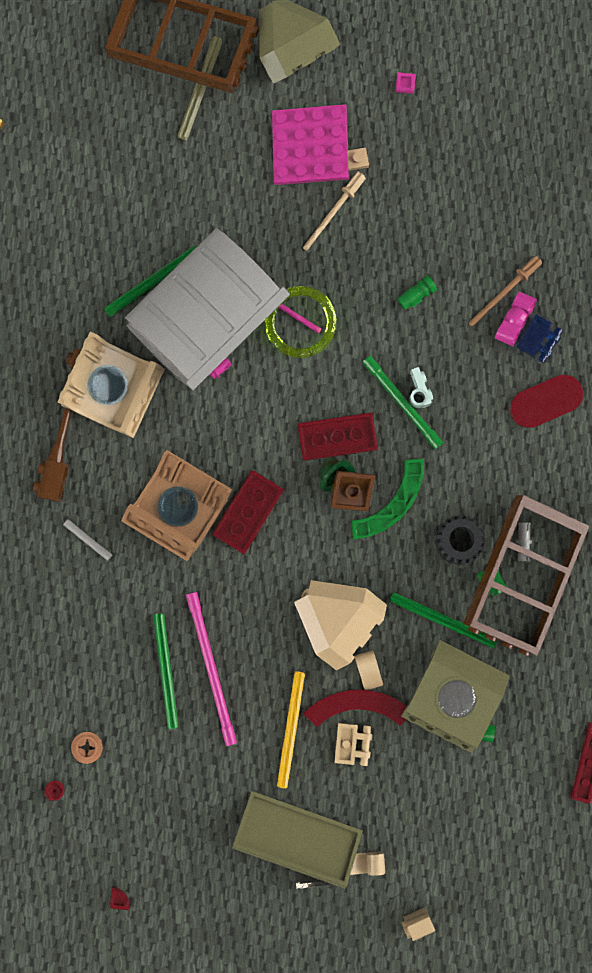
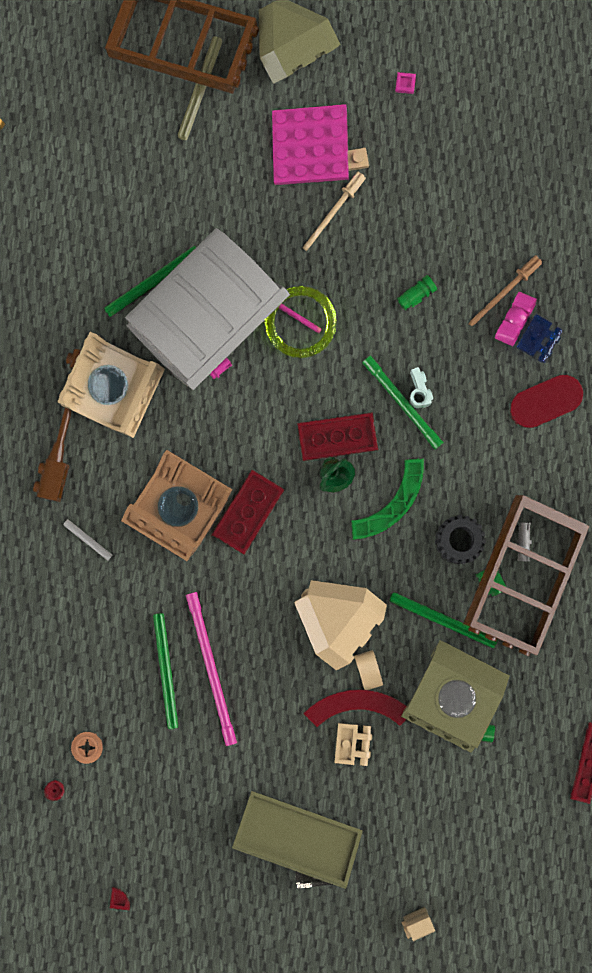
(290, 729): yellow axle -> none
(352, 491): reddish brown slope -> none
(370, 863): tan panel -> none

